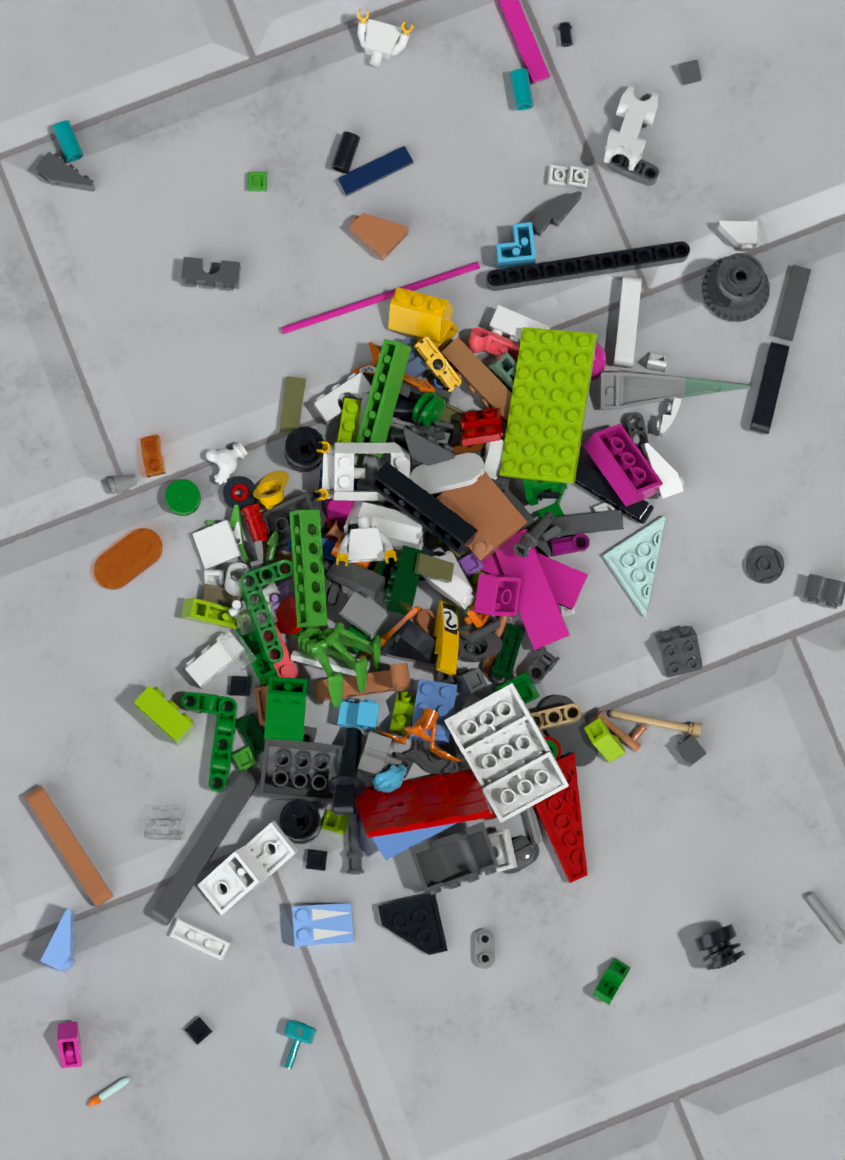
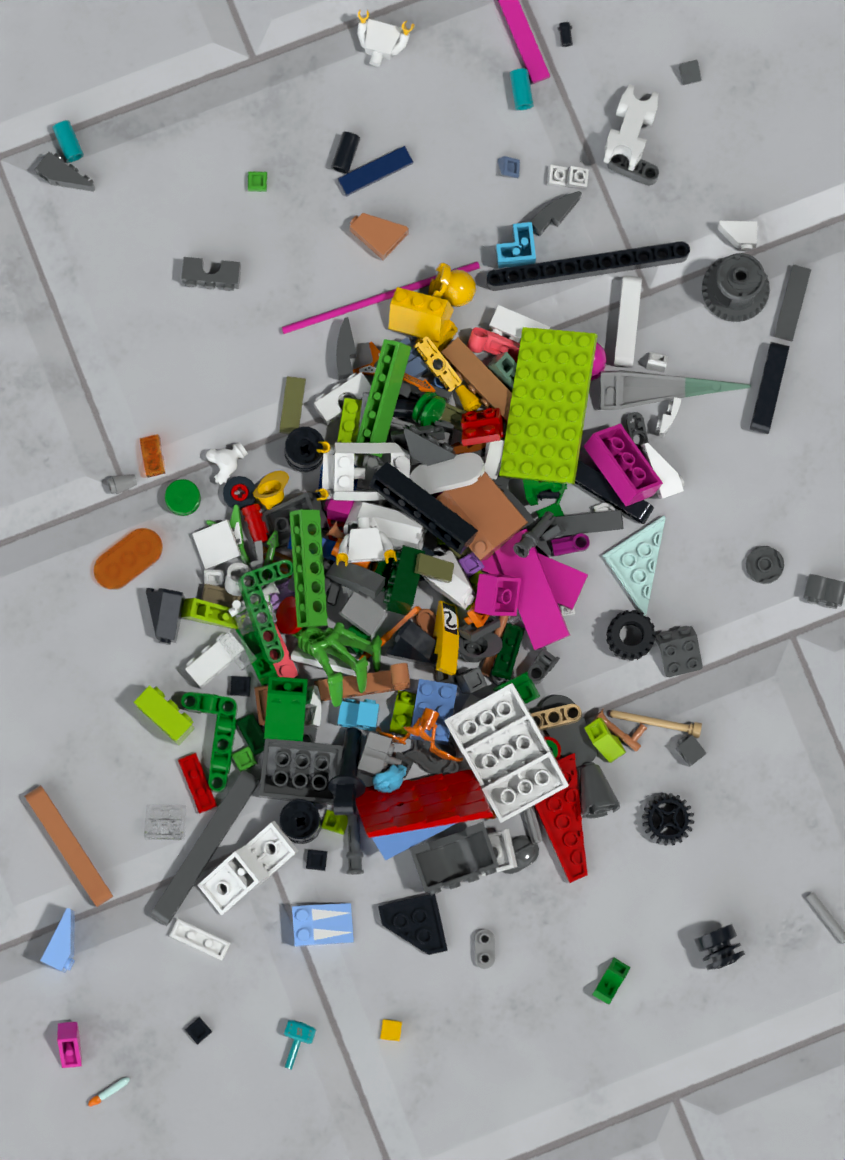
(165, 613): none -> black slope
(197, 783): none -> red tile
(313, 706): none -> white slope
(345, 350): none -> dark grey slope
(391, 1030): none -> yellow slope
(453, 285): none -> yellow tile
(467, 399): none -> yellow cone
(509, 166): none -> sand blue slope
(596, 792): none -> dark grey cone
(635, 619): none -> black tyre
(675, 825): none -> black gear

